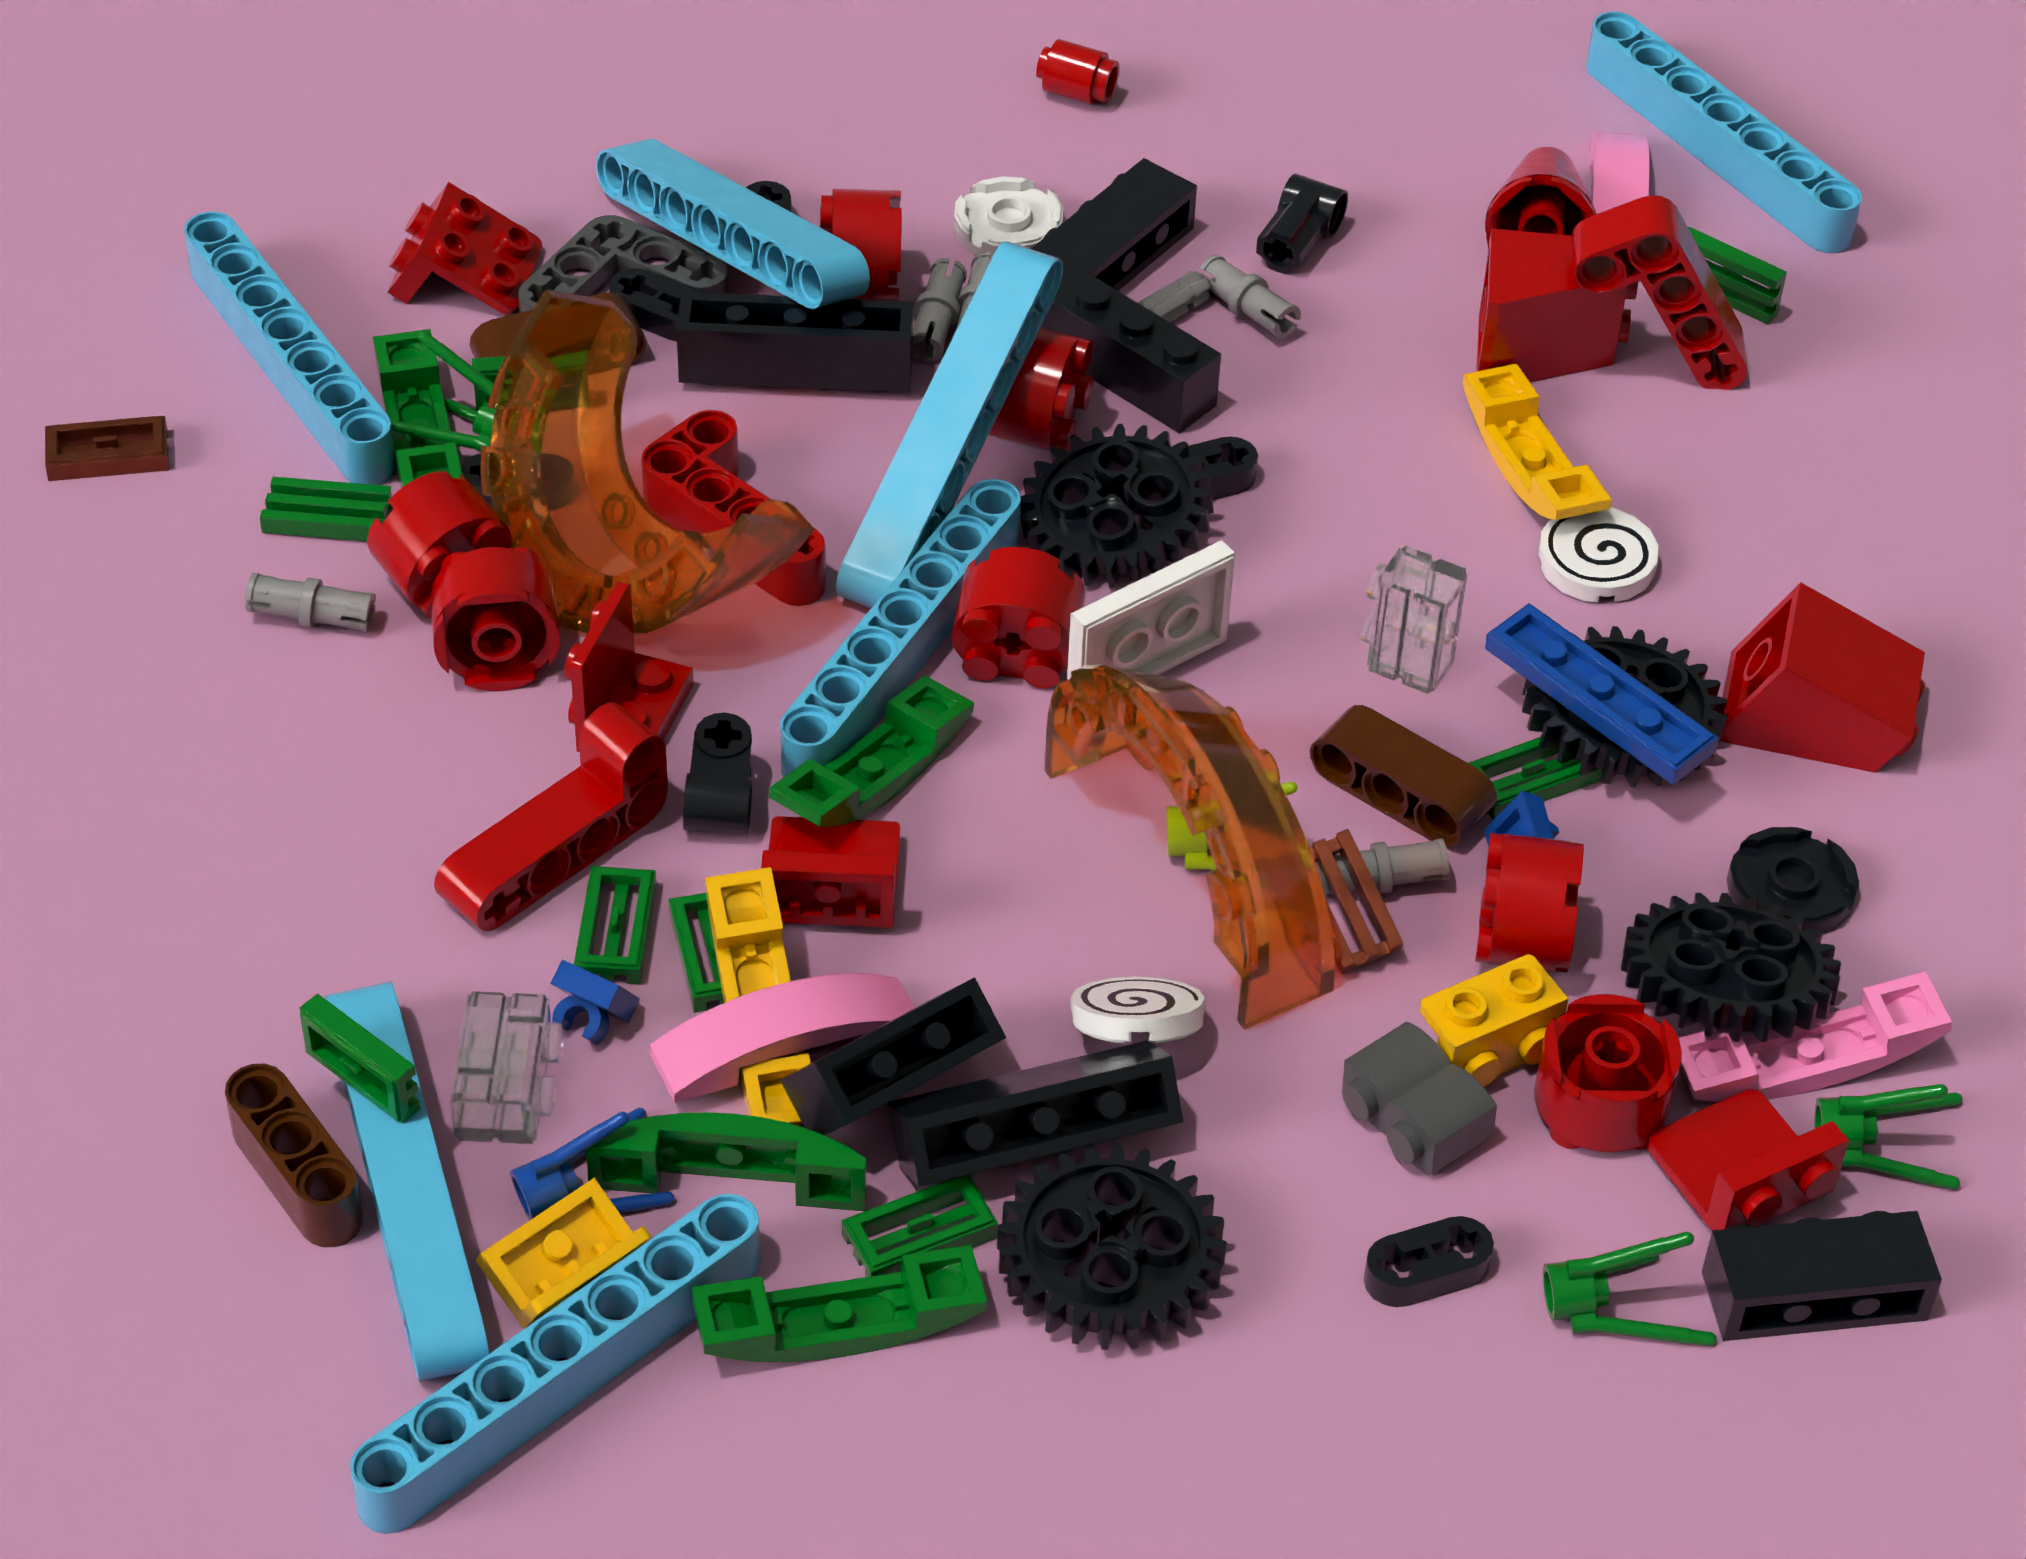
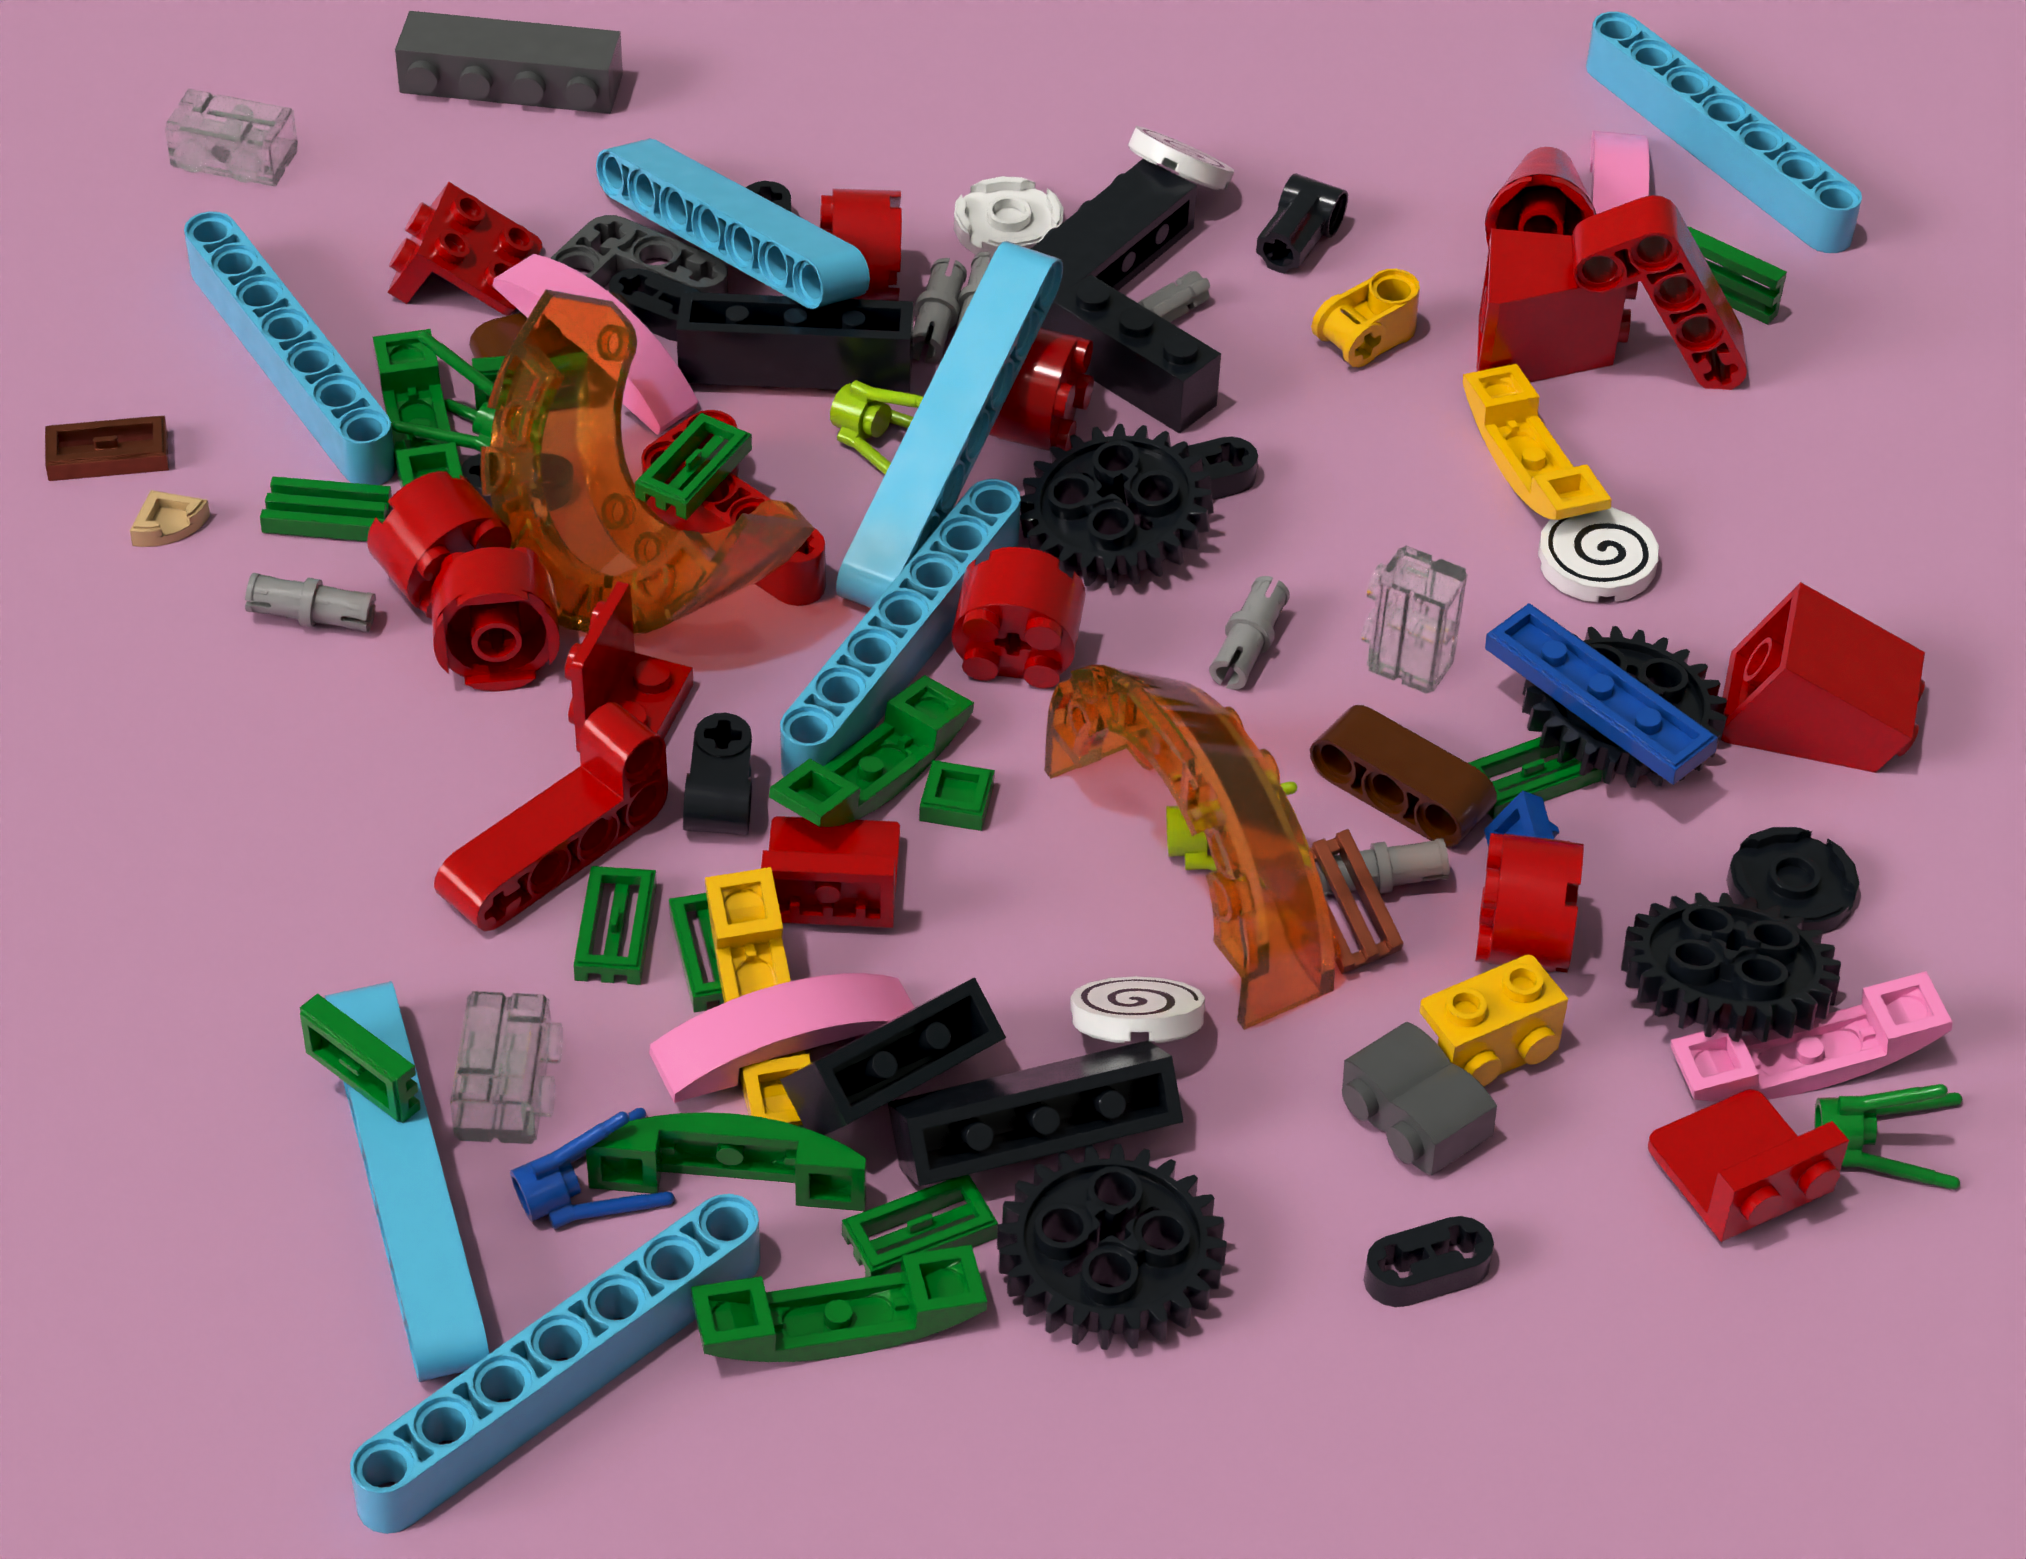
(168, 519): none -> tan tile
(231, 137): none -> clear brick
(294, 1155): reddish brown beam -> none
(509, 62): none -> dark grey brick
(559, 1252): yellow bracket -> none
(590, 994): blue tile -> none
(654, 384): none -> bright pink slope
(703, 468): none -> green tile
(863, 413): none -> lime plant
(956, 795): none -> green tile
(1077, 72): red brick -> none
(1158, 617): white tile -> none
(1181, 158): none -> white tile
(1249, 632): none -> light grey pin
(1250, 297): light grey pin -> none
(1373, 318): none -> yellow piece
(1581, 1286): green plant -> none
(1606, 1074): red brick -> none
(1820, 1275): black brick -> none

